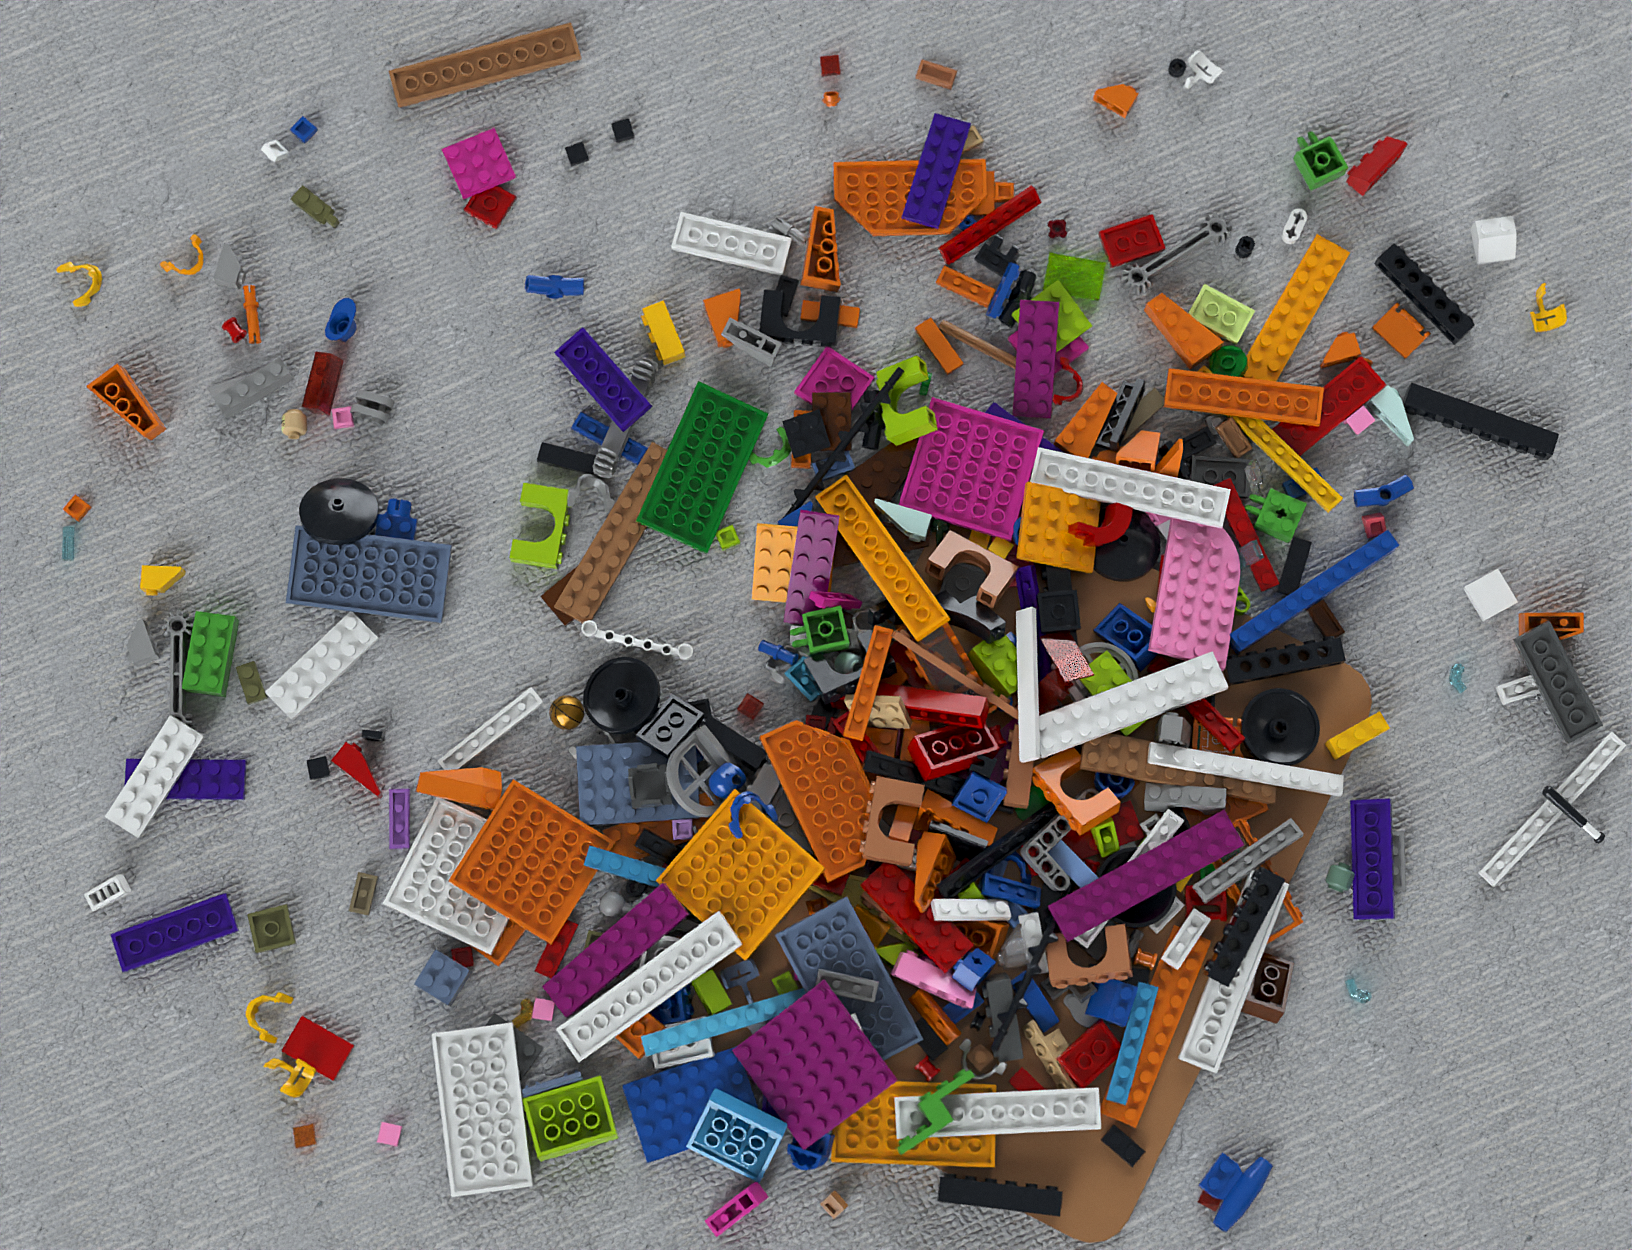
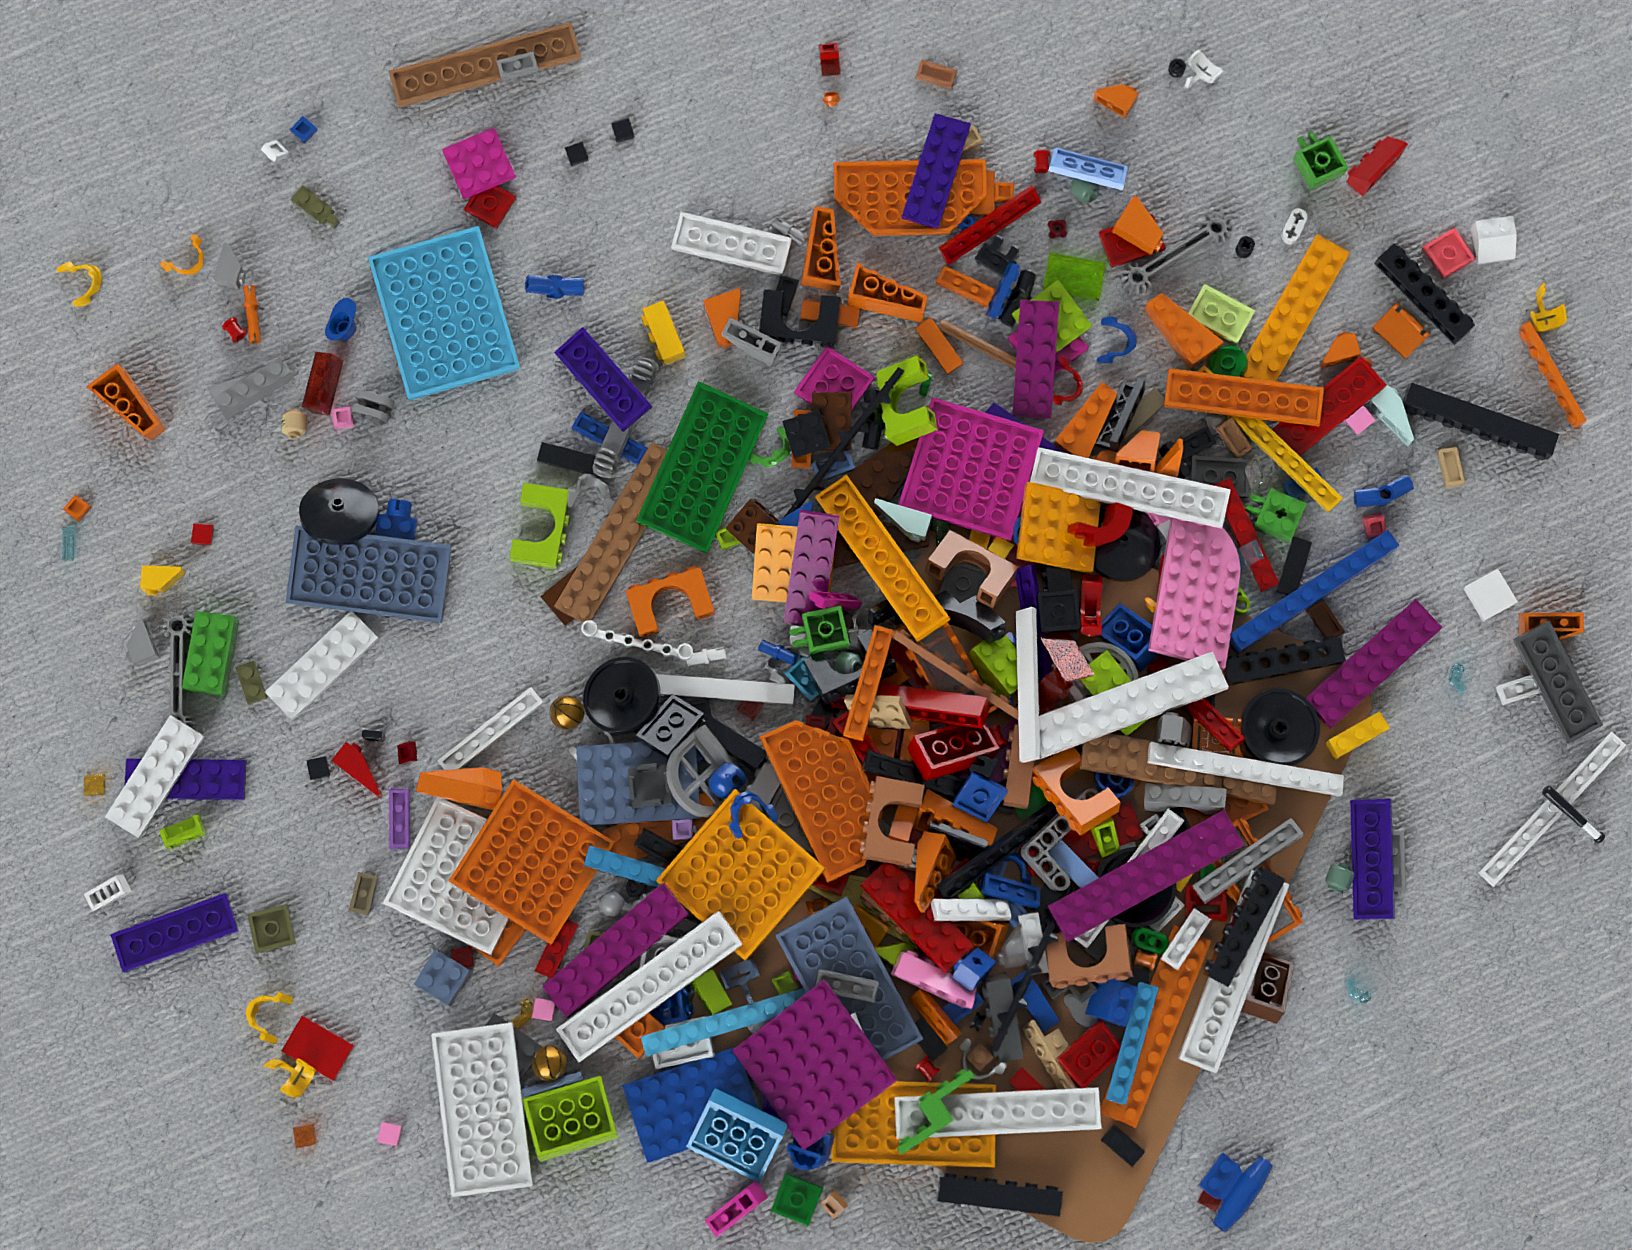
(94, 785): none -> clear yellow tile
(182, 832): none -> lime hinge
(202, 534): none -> red tile
(407, 752): none -> dark red plate
(443, 313): none -> medium azure plate
(517, 66): none -> light grey plate
(549, 1063): none -> pearl gold piece
(689, 582): none -> orange arch
(706, 656): none -> white pin
(726, 689): none -> white tile
(744, 524): none -> reddish brown bracket
(796, 1199): none -> green tile
(828, 51): none -> red tile
(885, 296): none -> orange wedge
(1042, 161): none -> red bush
(1084, 190): none -> sand green head
(1088, 168): none -> light blue tile
(1090, 605): none -> red arch
(1131, 342): none -> blue helmet
(1139, 227): none -> orange slope
(1148, 940): none -> green plate
(1373, 663): none -> magenta plate
(1448, 253): none -> coral tile
(1451, 467): none -> tan tile
(1555, 380): none -> orange plate

